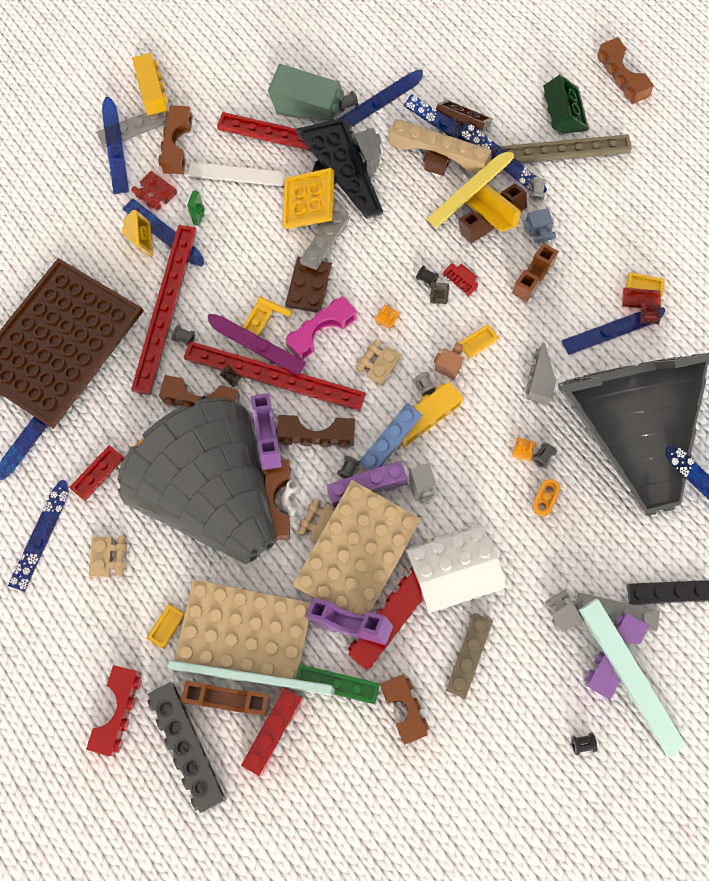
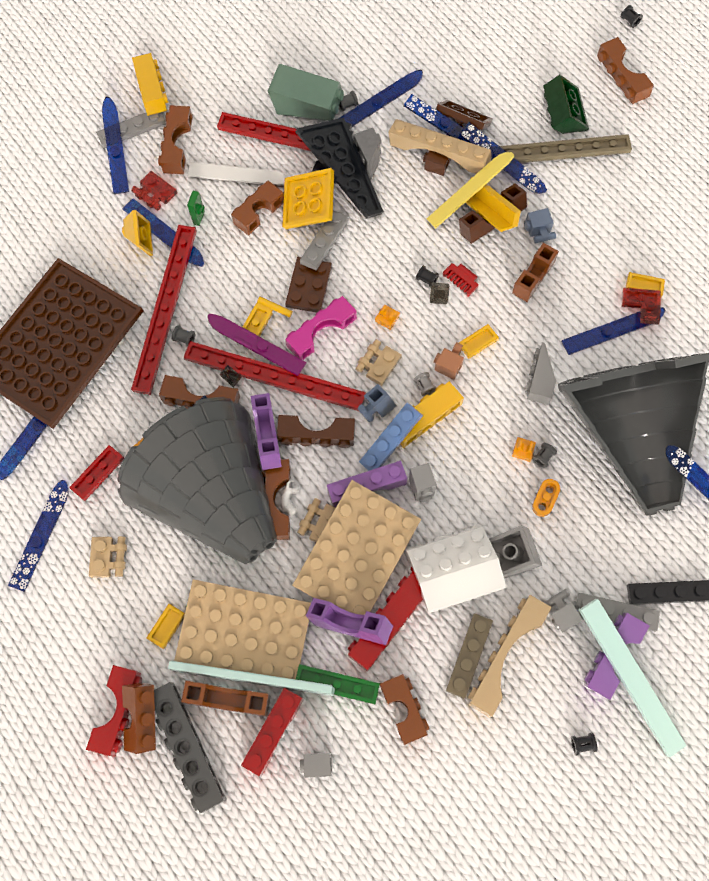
(140, 702): none -> dark orange arch
(266, 197): none -> dark orange arch
(316, 765): none -> light grey brick
(348, 467): dark grey bush -> none
(378, 401): none -> sand blue brick
(488, 693): none -> tan arch
(516, 551): none -> light grey slope
(537, 188): light grey bush -> none
(631, 16): none -> black bush

